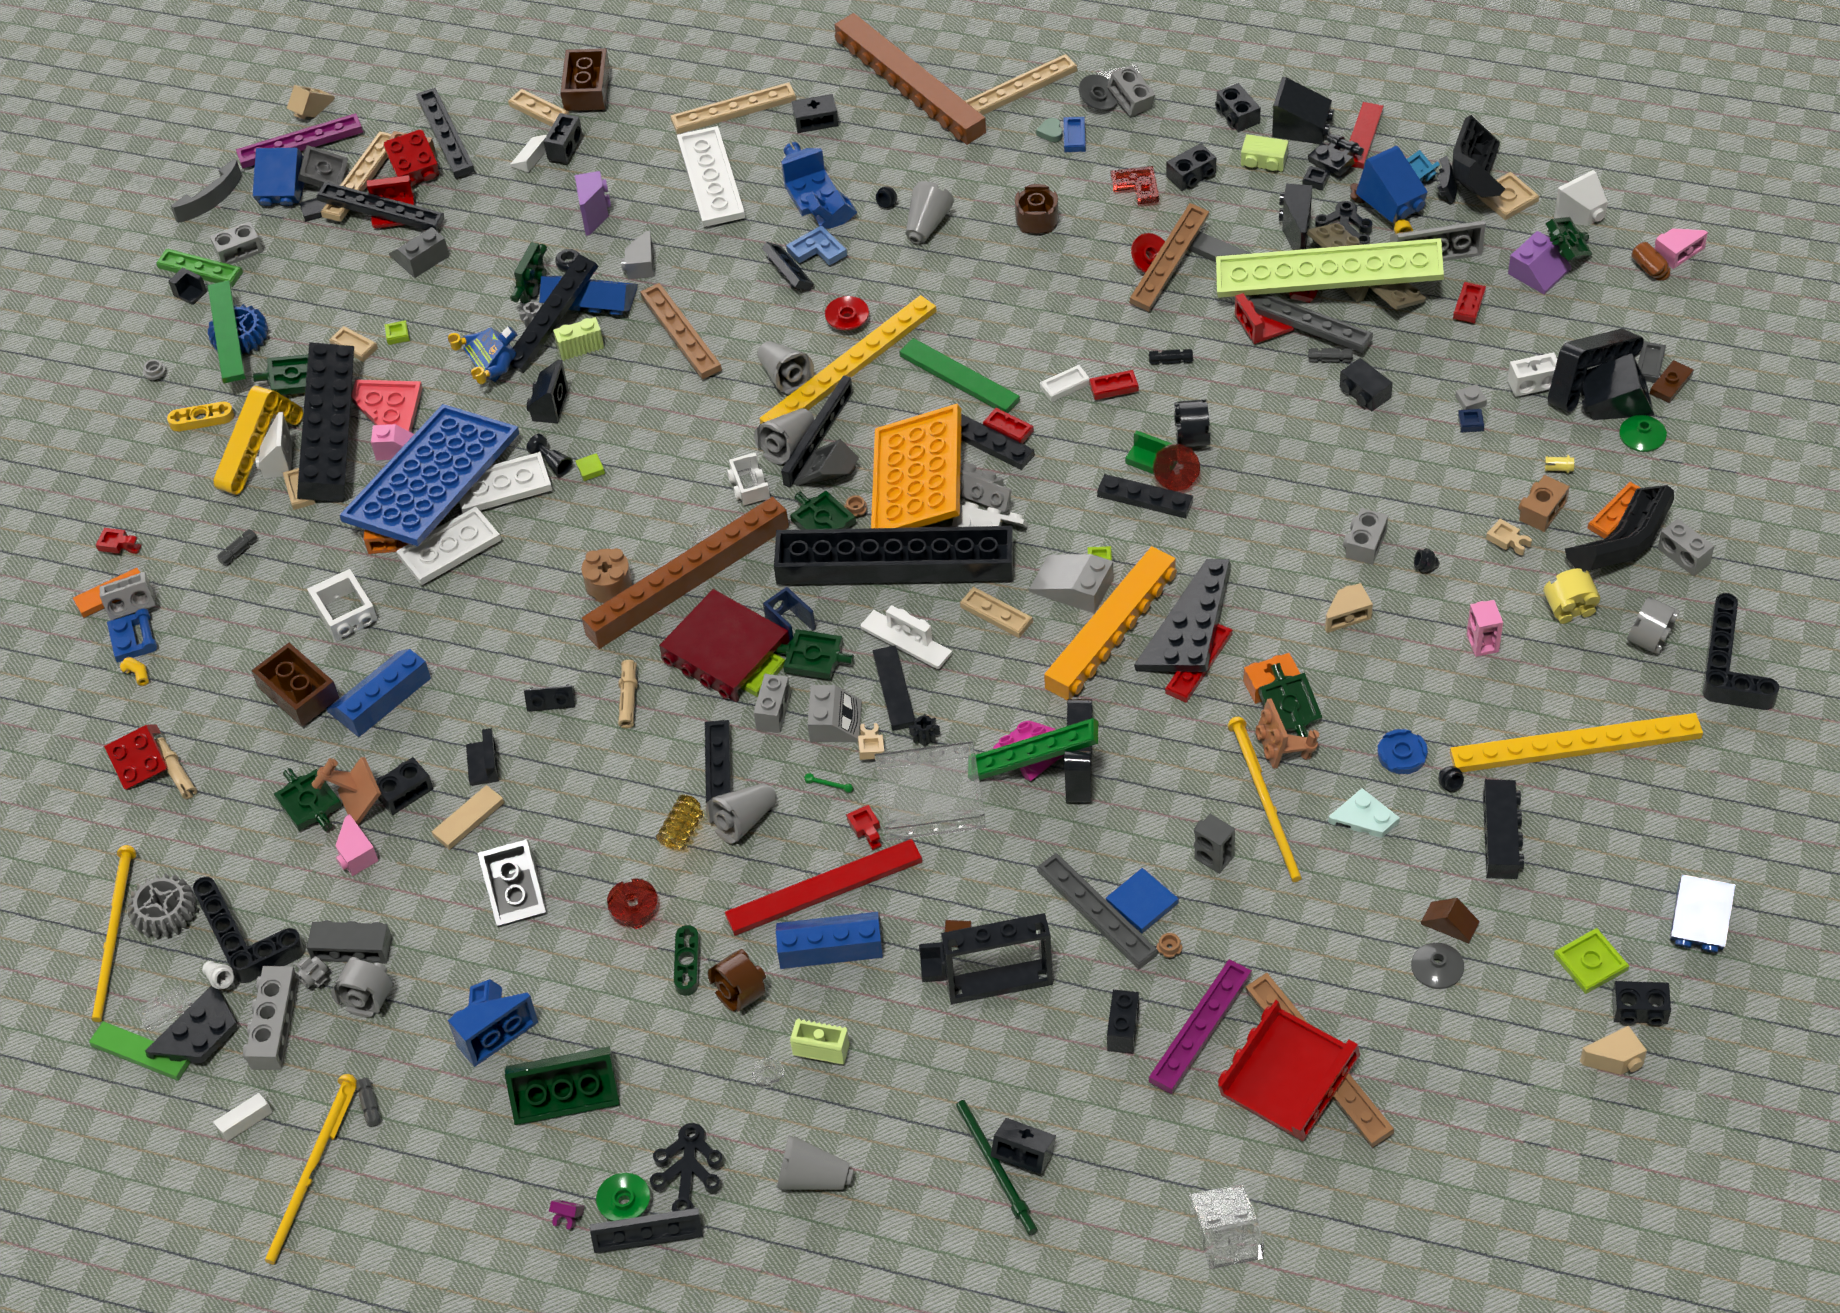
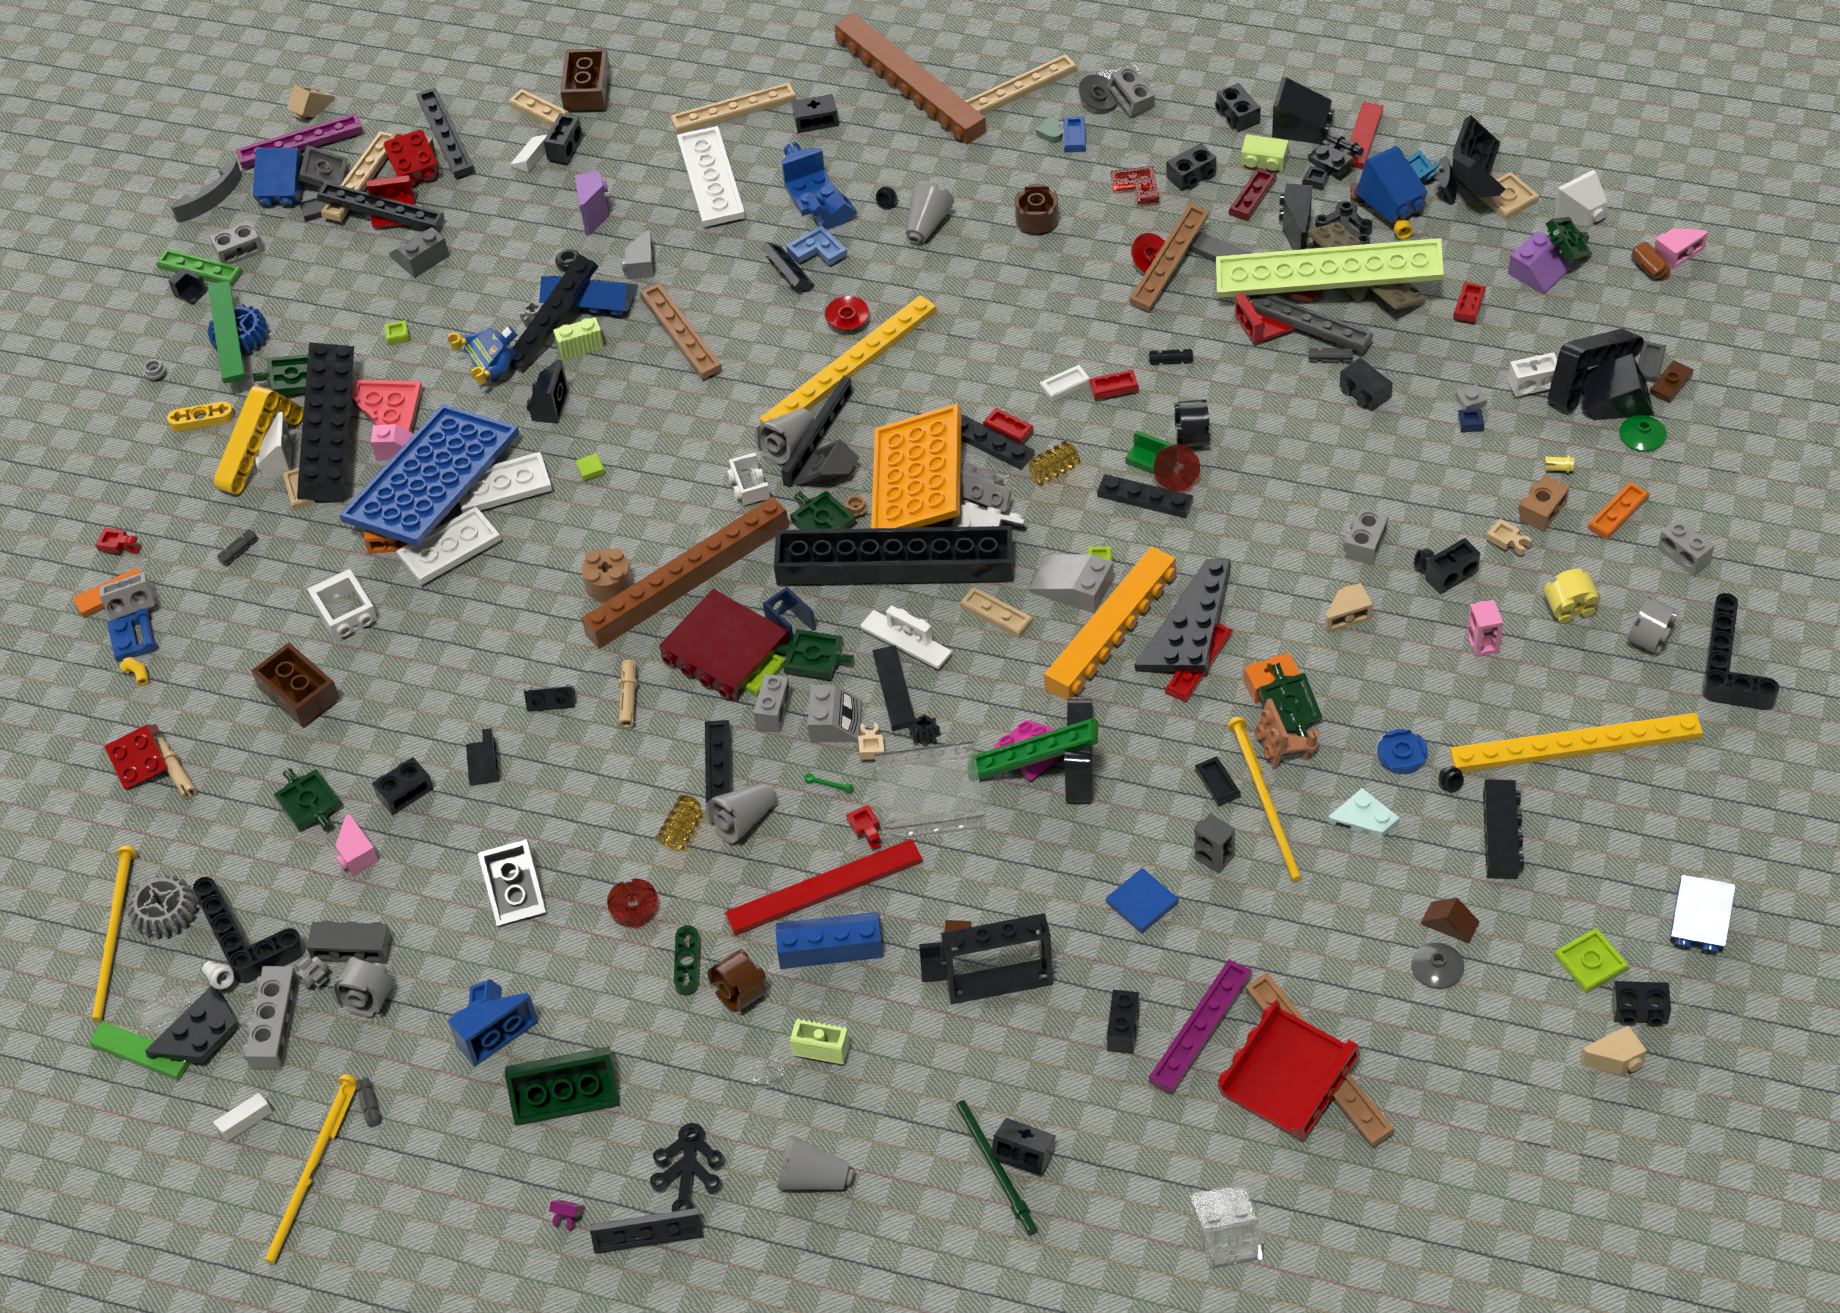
(357, 788): nougat plate -> none
(362, 346): tan tile -> none
(380, 692): blue slope -> none
(467, 817): tan tile -> none
(529, 273): dark green plate -> none
(556, 460): black piece -> none
(623, 1187): green dish -> none
(785, 366): light grey cone -> none
(959, 376): green tile -> none
(1052, 461): none -> clear yellow piece
(1097, 911): dark grey tile -> none
(1172, 940): medium nougat plate -> none
(1217, 781): none -> black tile
(1252, 194): none -> dark red tile
(1452, 565): none -> black brick
(1457, 240): light grey slope -> none
(1633, 534): black piece -> none

